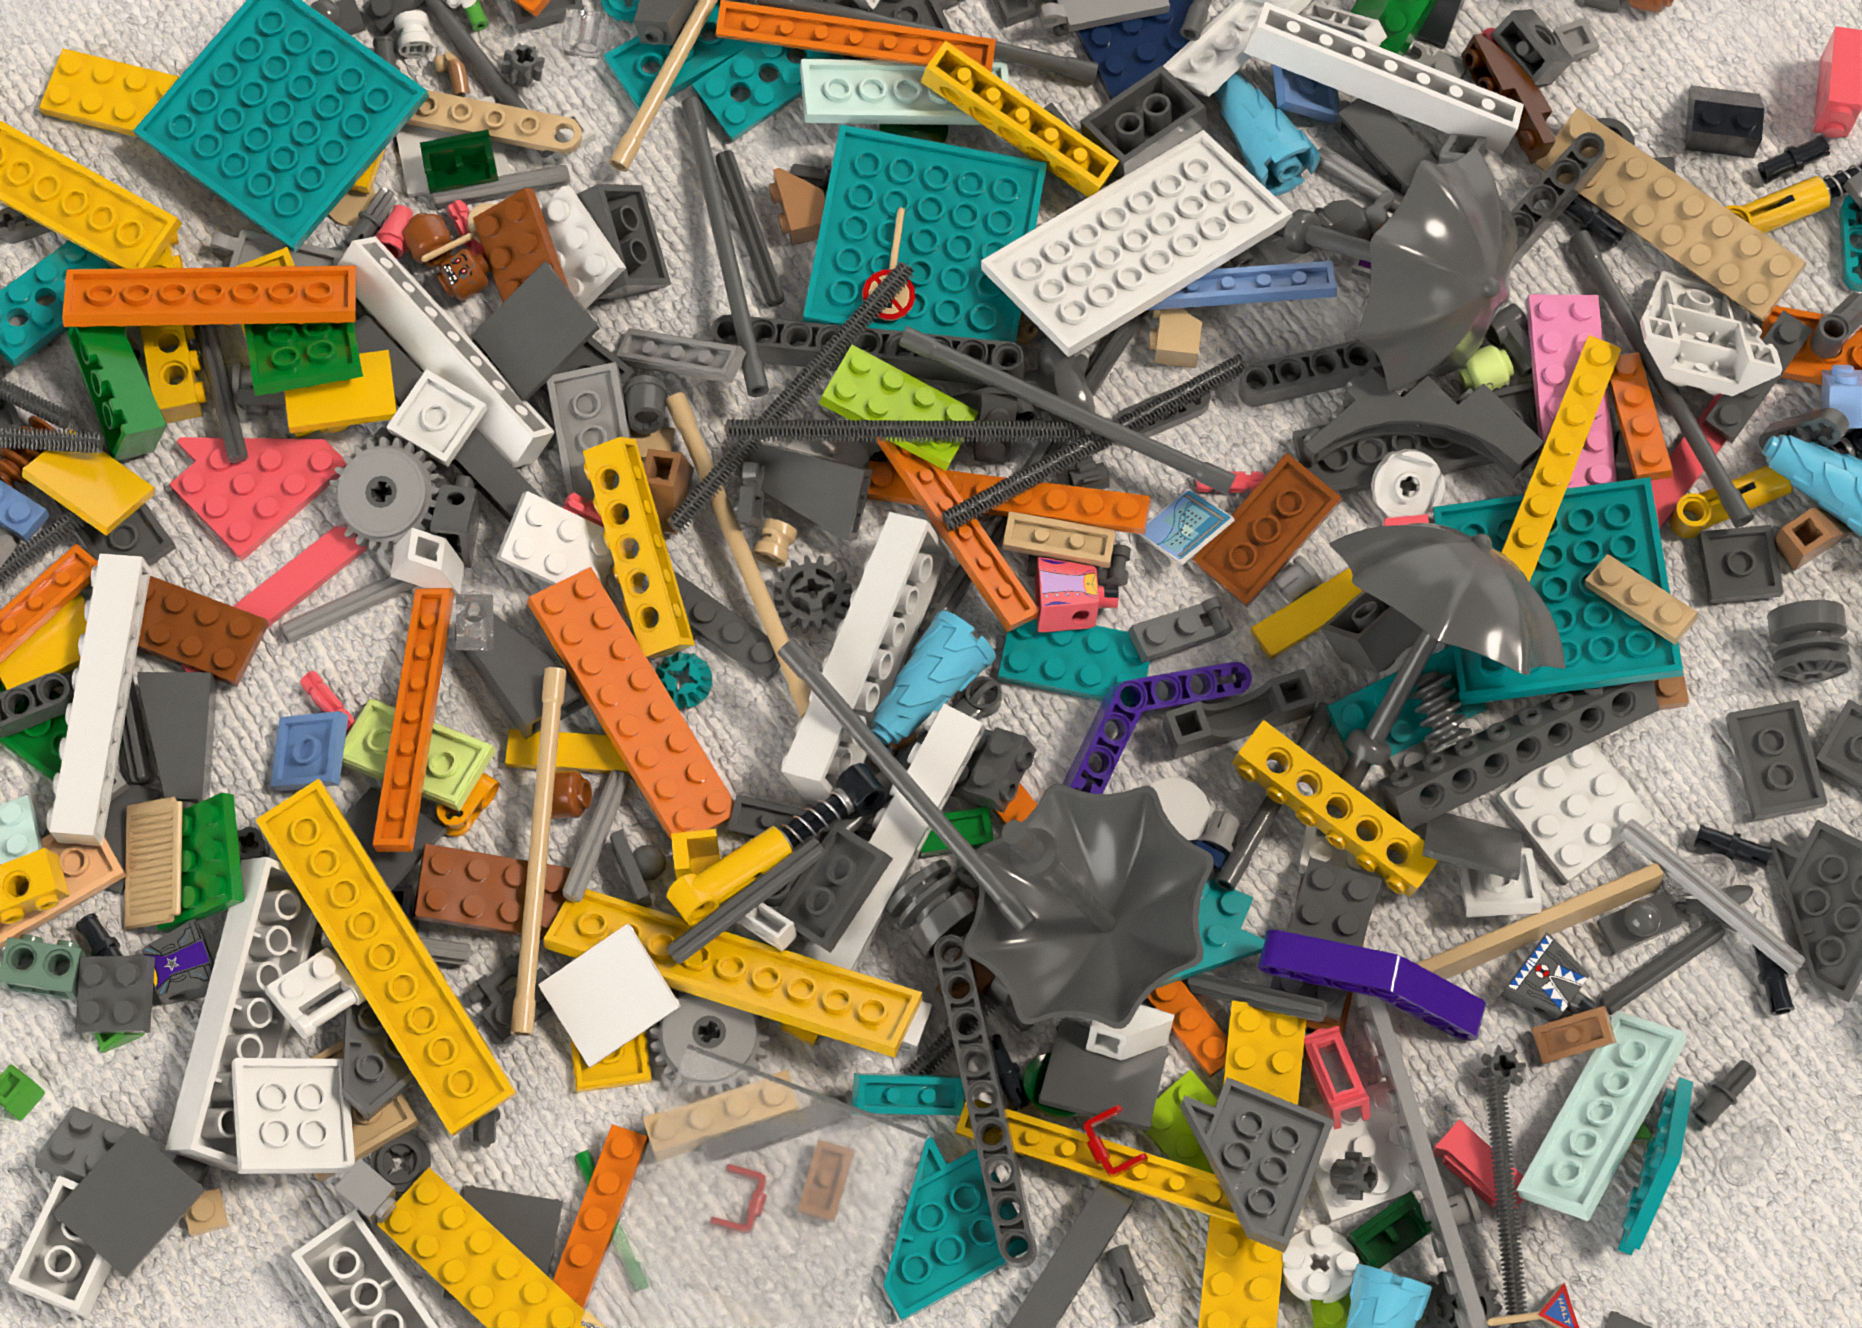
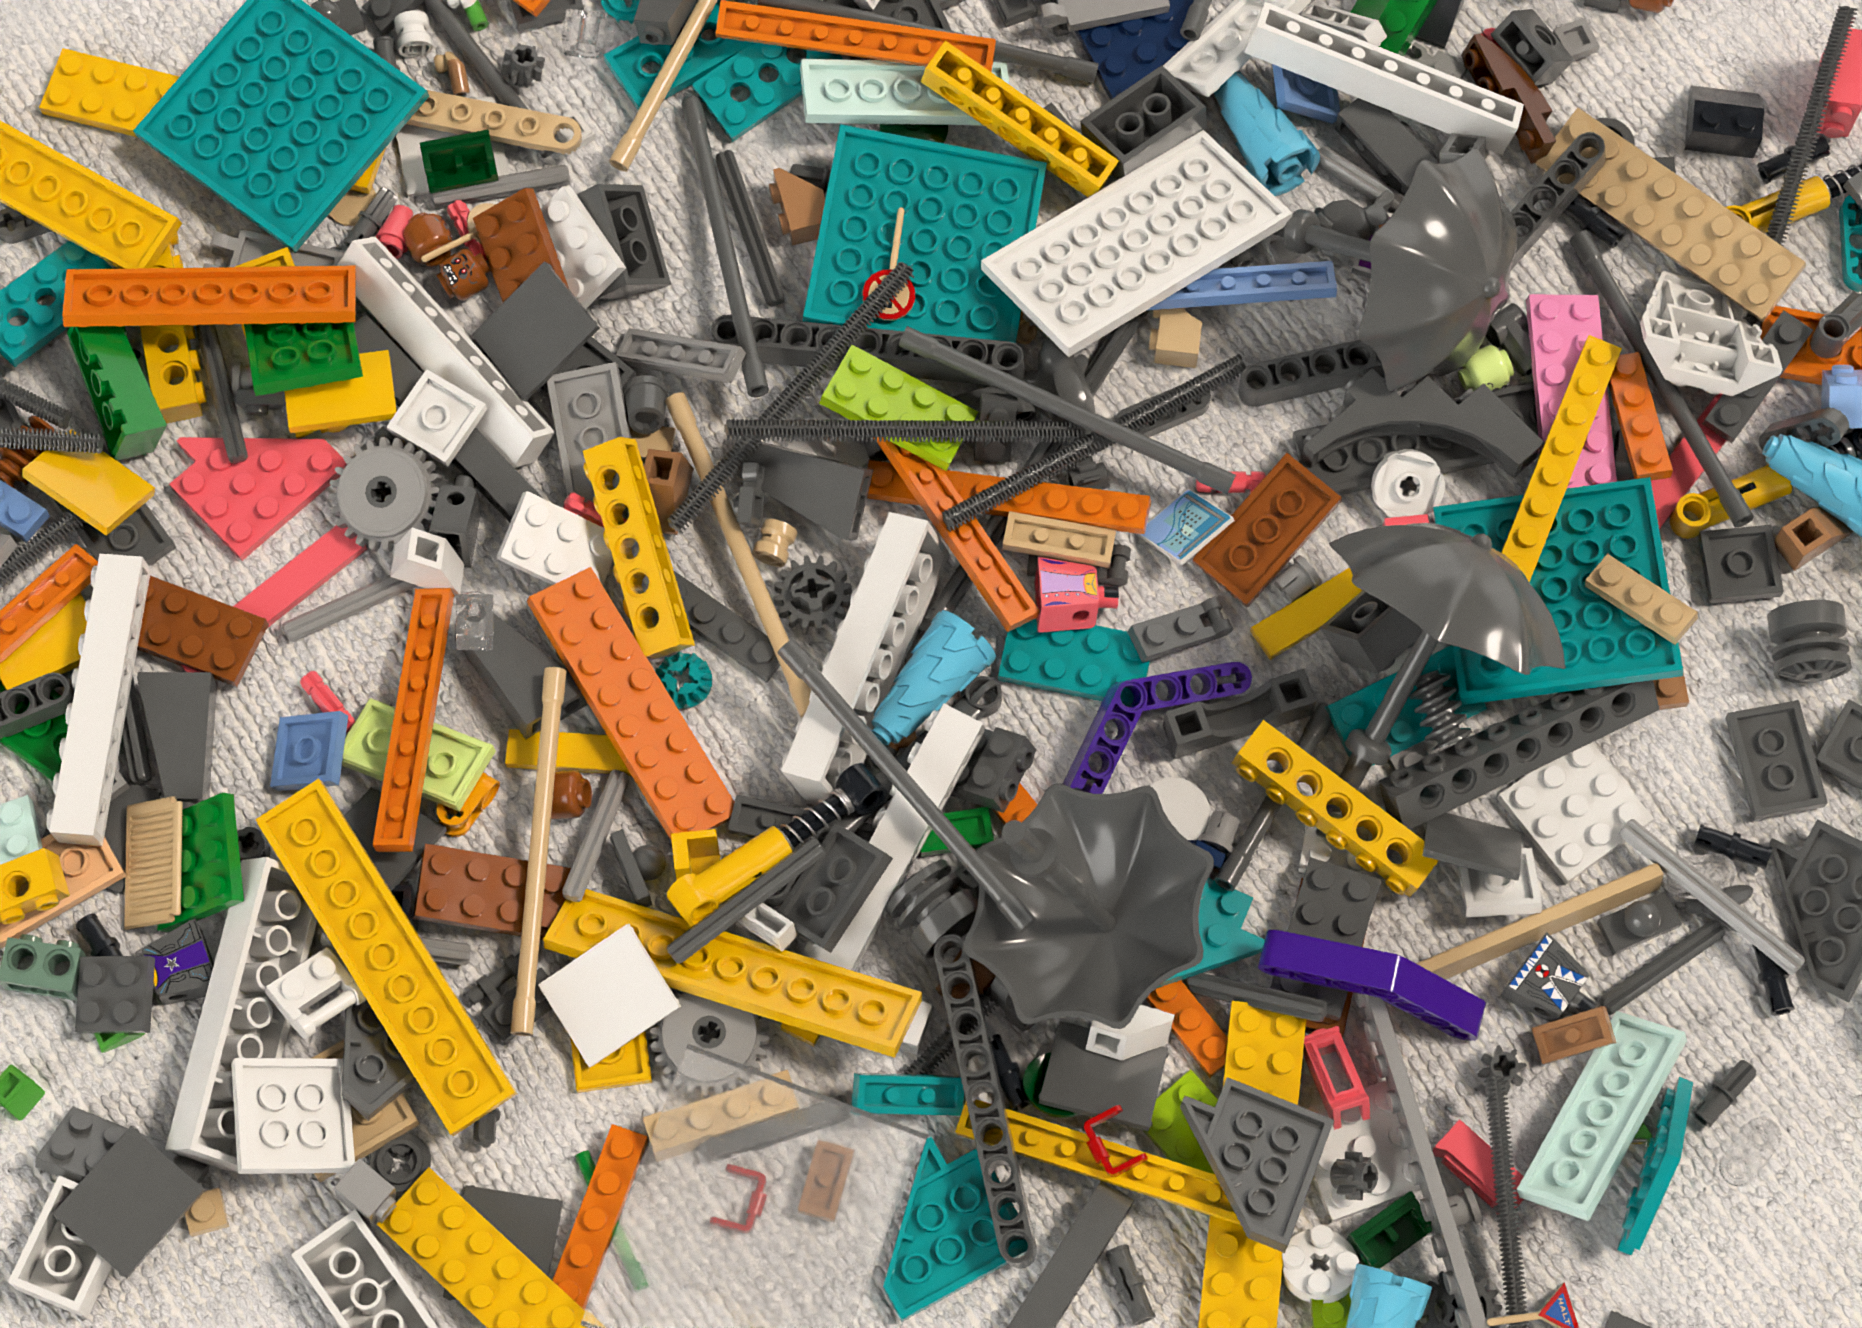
(1809, 127): none -> dark grey axle

